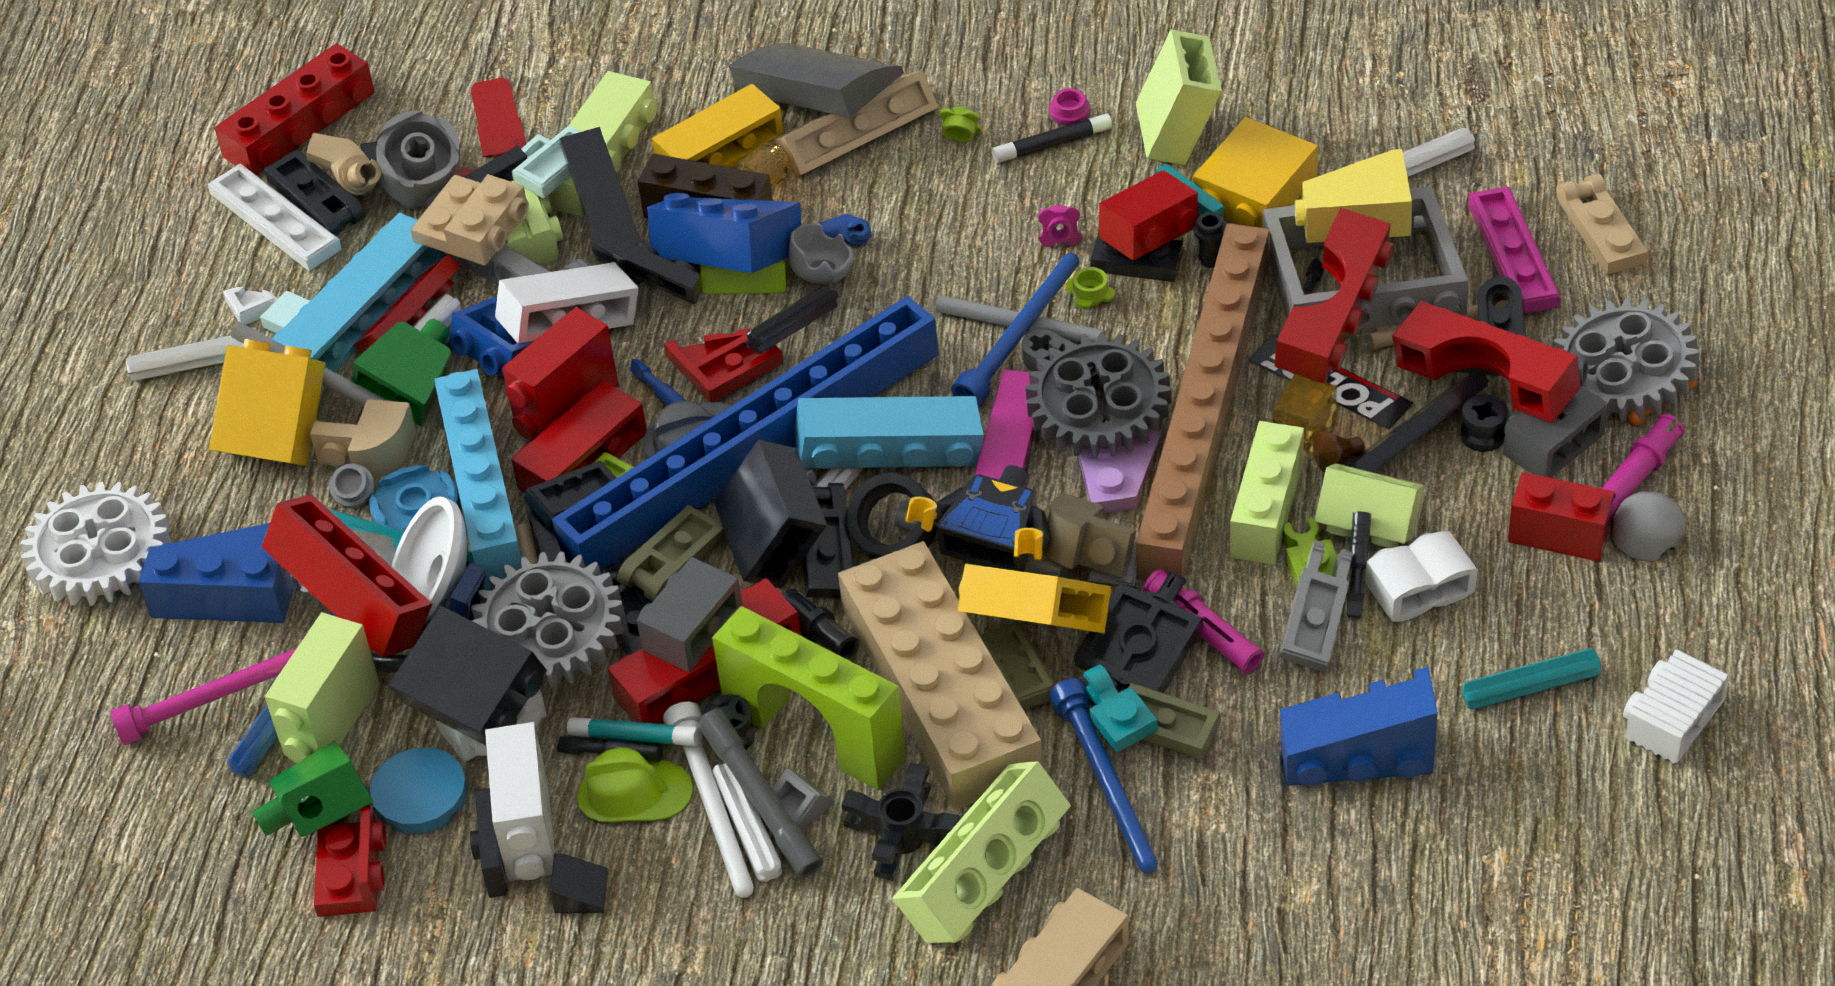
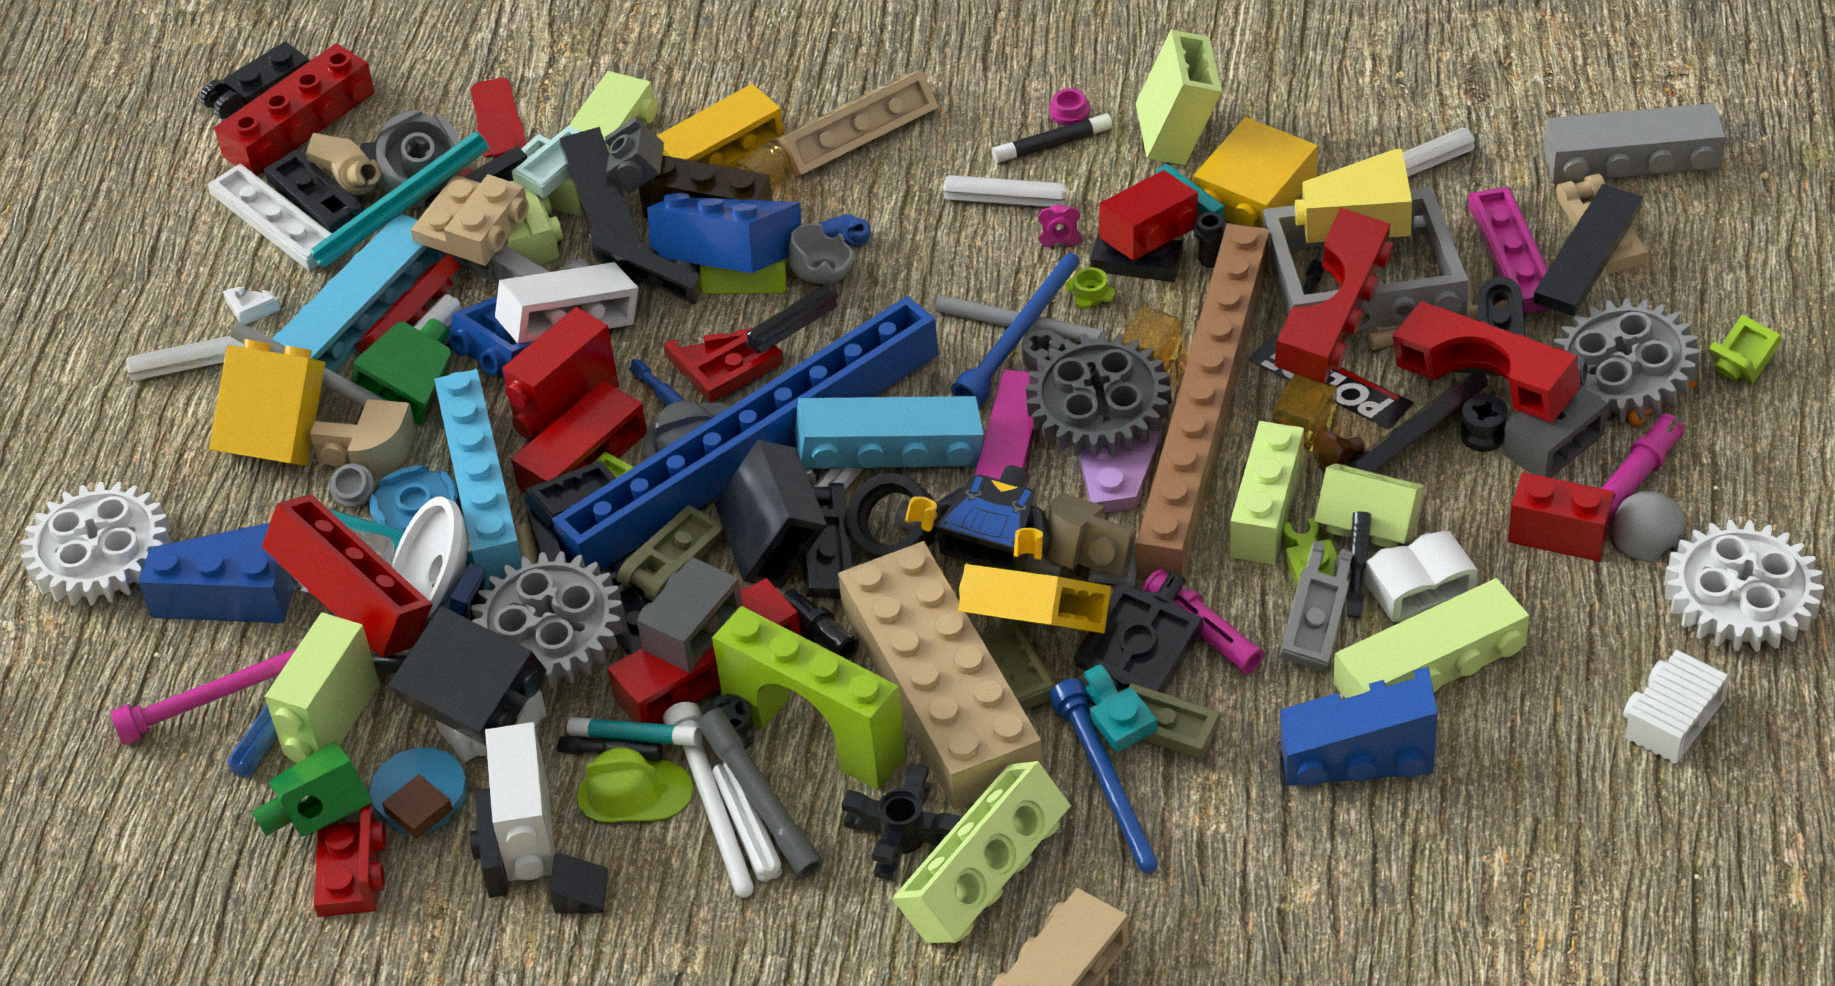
(251, 80): none -> black hinge
(282, 311): light aqua tile -> none
(399, 199): none -> teal axle
(417, 806): none -> reddish brown tile
(633, 155): none -> dark grey brick
(801, 797): light grey slope -> none
(814, 77): dark grey slope -> none
(959, 123): lime plate -> none
(1004, 191): none -> white axle
(1156, 331): none -> clear yellow brick
(1448, 638): none -> yellowish green brick
(1531, 678): teal axle -> none
(1587, 250): none -> black tile
(1634, 143): none -> light grey brick
(1743, 585): none -> white gear
(1745, 350): none -> lime bracket

